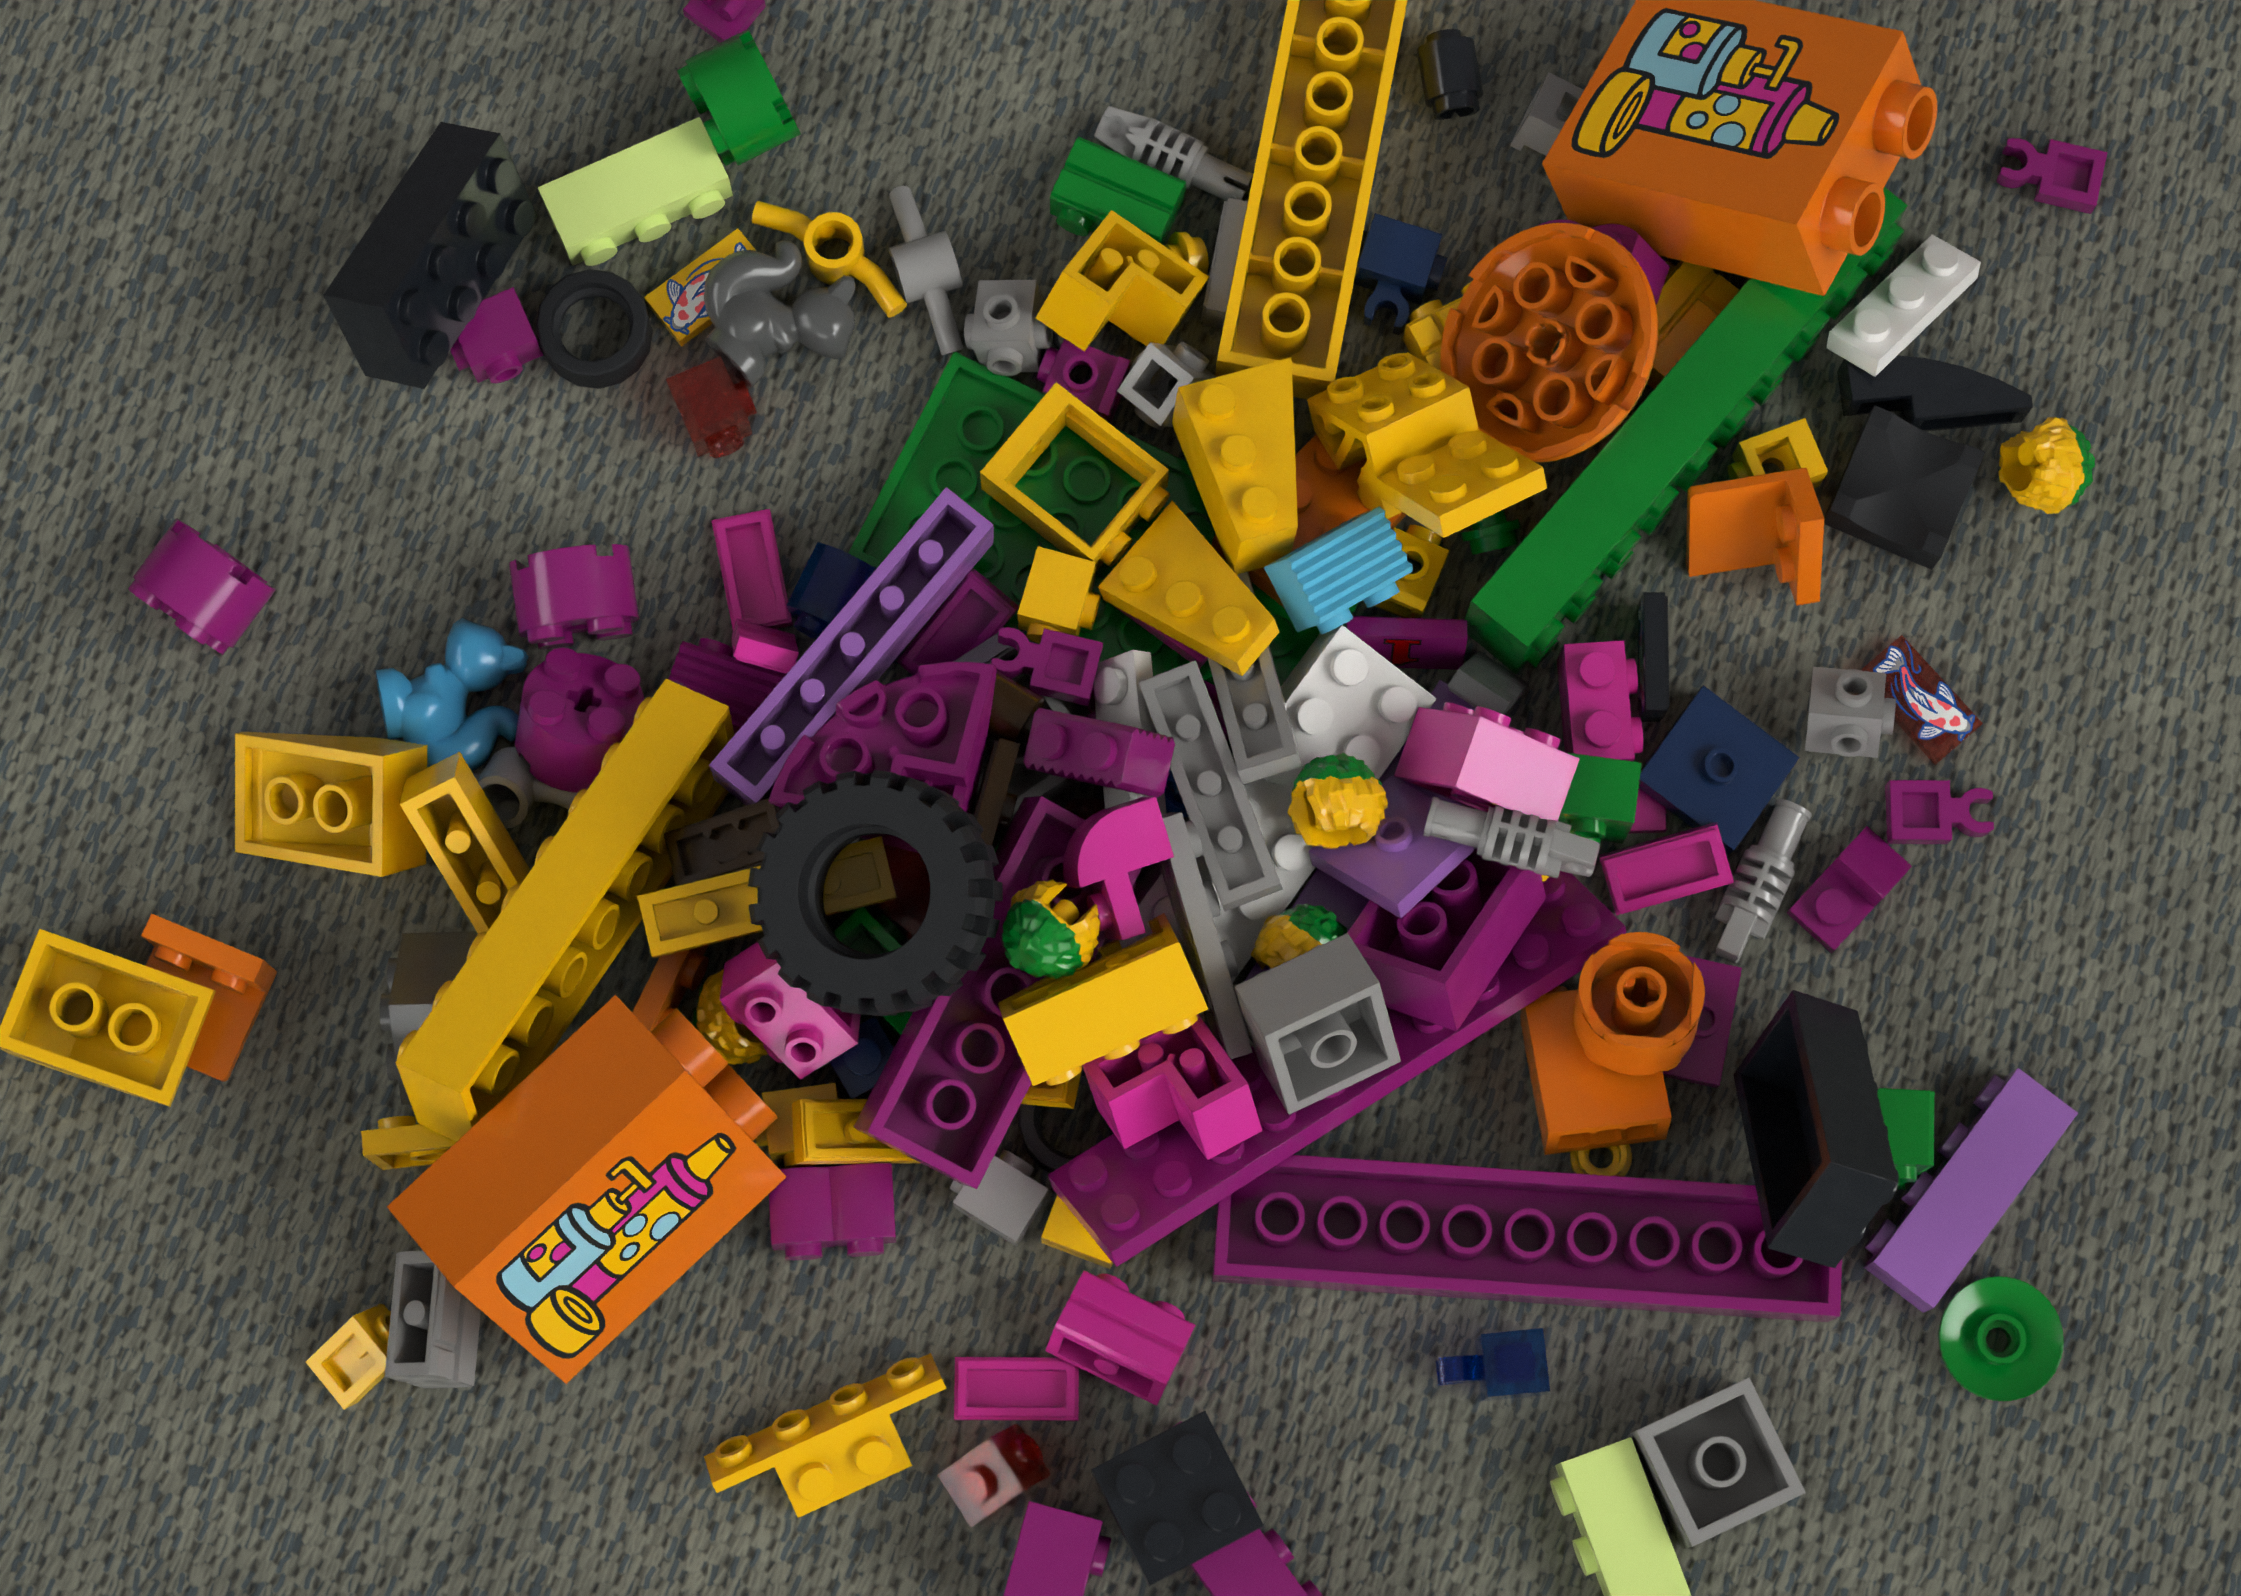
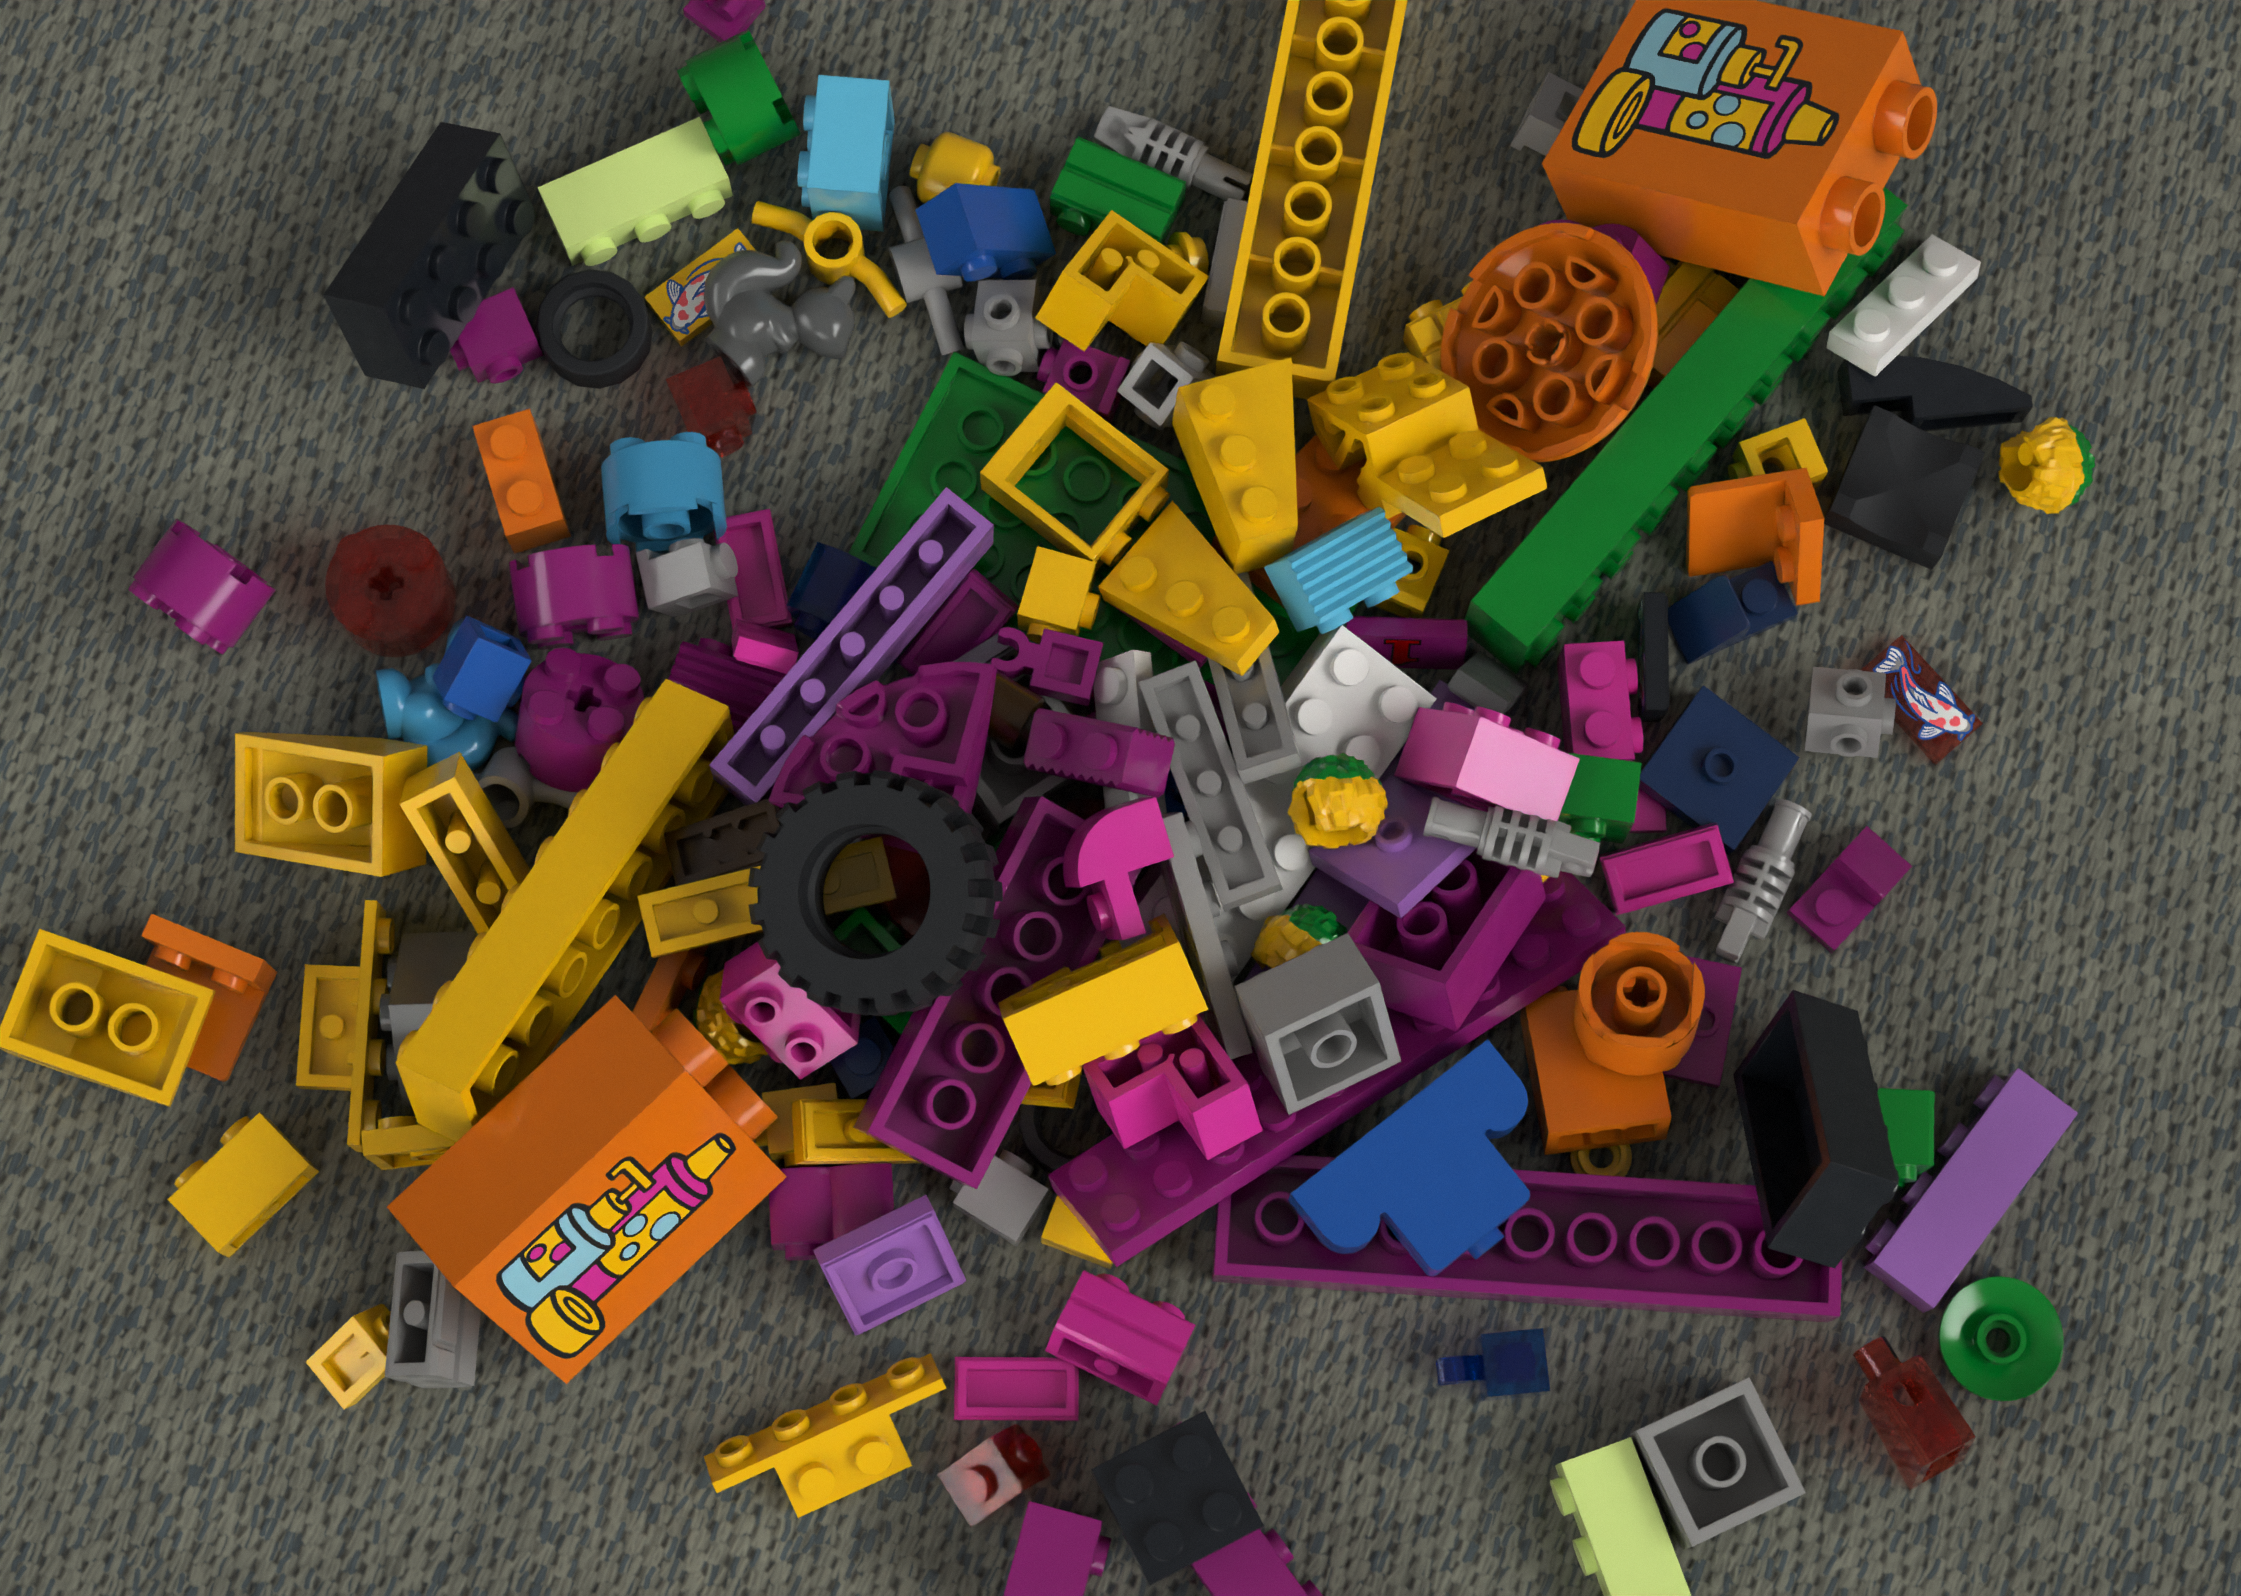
(241, 1183): none -> yellow brick
(341, 1025): none -> yellow bracket
(367, 566): none -> clear red brick
(481, 671): none -> blue brick
(521, 481): none -> orange brick
(662, 491): none -> dark azure brick
(688, 576): none -> light grey brick
(848, 149): none -> medium azure brick
(890, 1265): none -> medium lavender plate
(952, 161): none -> yellow head
(985, 232): none -> blue brick
(993, 802): dark brown plate -> none
(1044, 938): green piece -> none
(1398, 266): dark blue brick -> none
(1427, 1170): none -> blue brick
(1450, 74): black brick -> none
(1492, 533): green plate -> none
(1729, 611): none -> dark blue slope
(1918, 1437): none -> clear red torso
(1926, 812): magenta plate -> none
(2064, 174): magenta plate -> none

